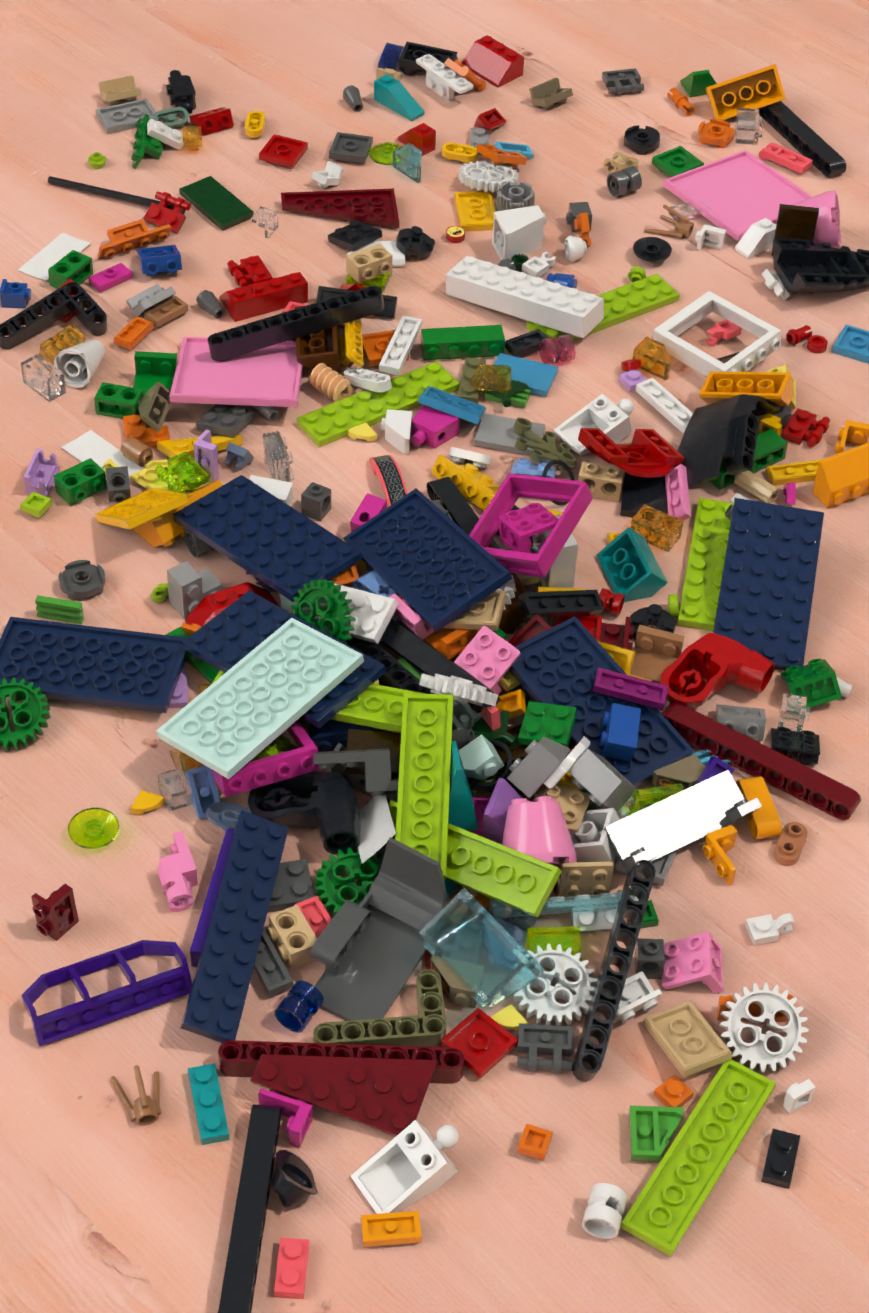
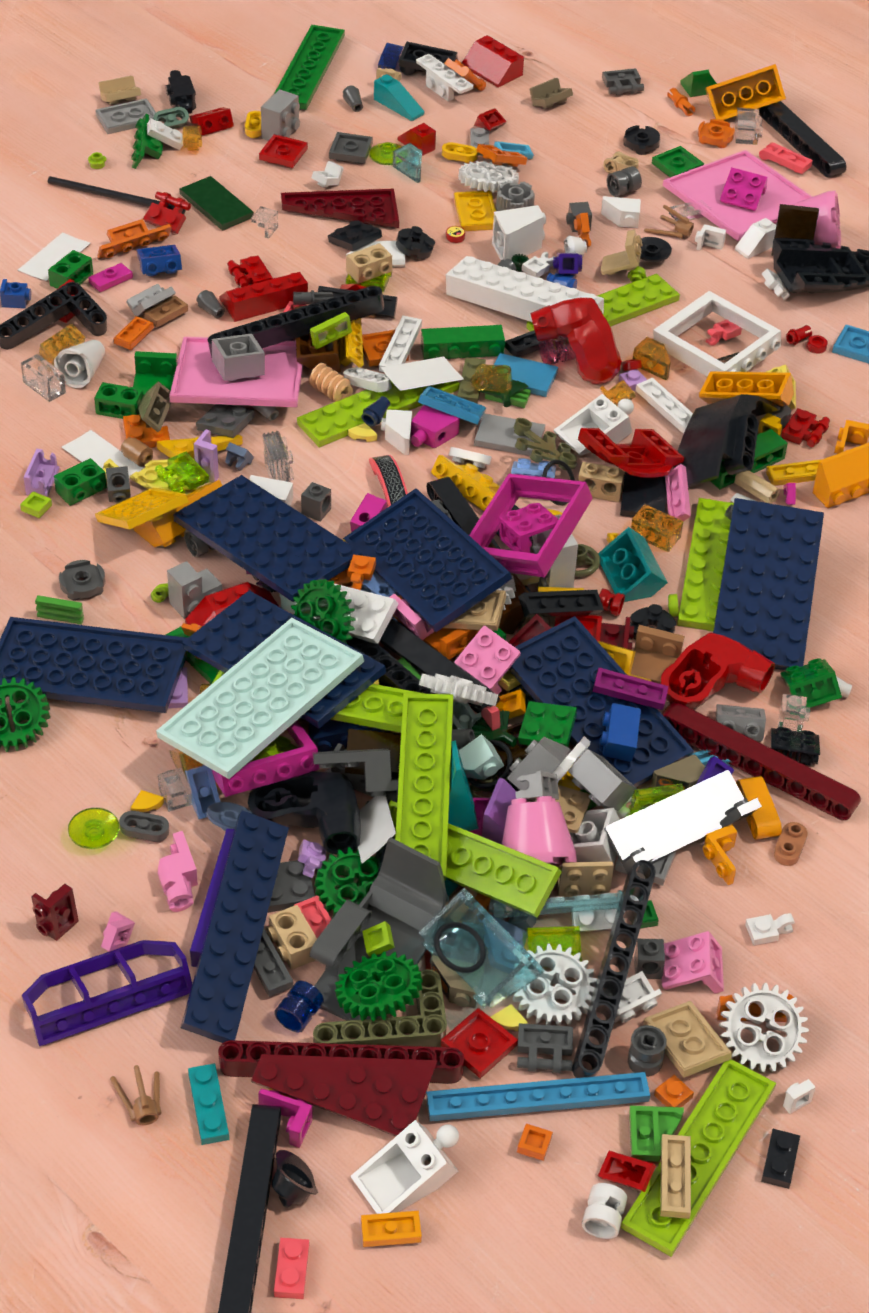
(117, 932): none -> bright pink bracket
(148, 826): none -> dark grey plate
(238, 357): none -> light grey brick
(280, 115): none -> light grey brick
(310, 297): none -> dark grey axle
(311, 63): none -> green plate
(312, 856): none -> lavender plate
(331, 330): none -> lime piece
(361, 569): none -> orange plate
(374, 413): none -> dark blue cone
(378, 939): none -> lime plate
(378, 986): none -> green gear
(421, 373): none -> white sticker
(456, 968): none -> black tyre
(537, 1096): none -> dark azure plate
(540, 785): none -> light grey hinge
(567, 263): none -> dark purple brick
(583, 559): none -> olive piece
(587, 334): none -> red piece
(618, 392): none -> clear yellow bracket
(621, 211): none -> white slope
(626, 259): none -> tan bracket
(626, 1171): none -> red slope
(647, 1050): none -> dark grey wheel
(675, 1176): none -> tan plate
(743, 189): none -> dark pink bracket

